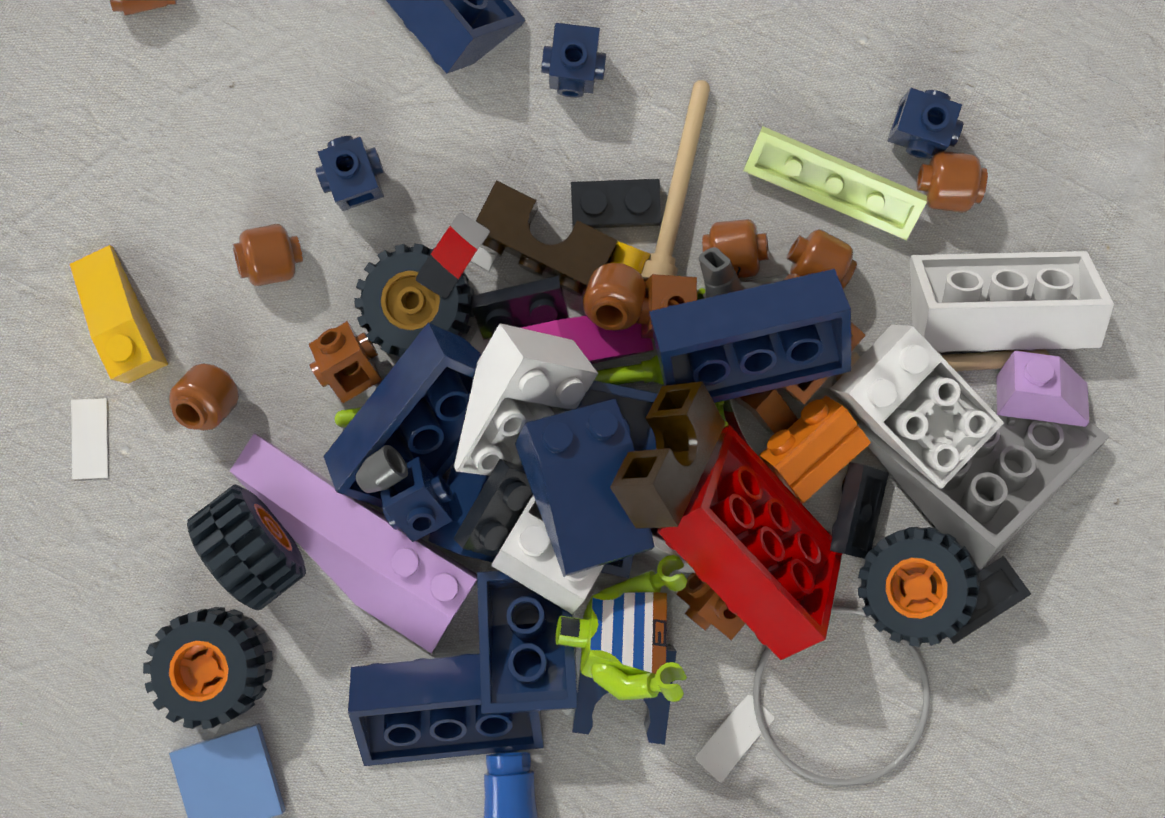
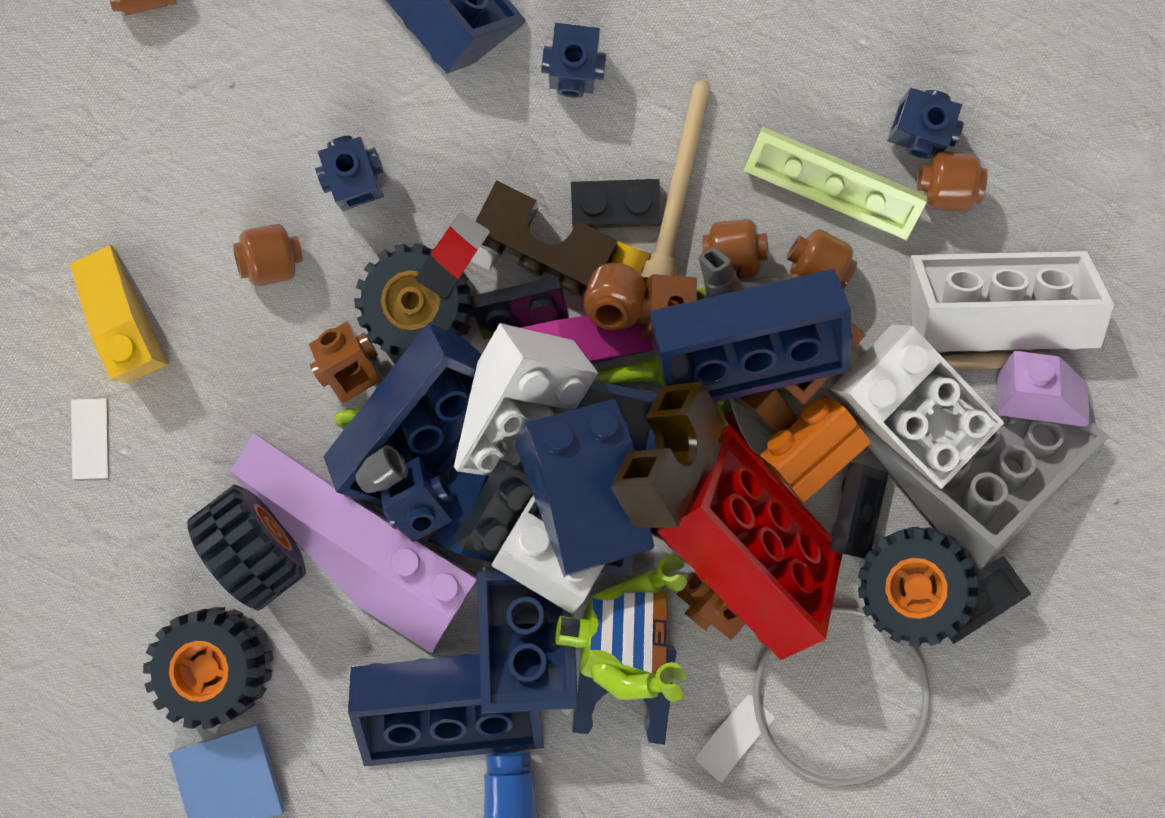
(203, 397): dark orange head -> none

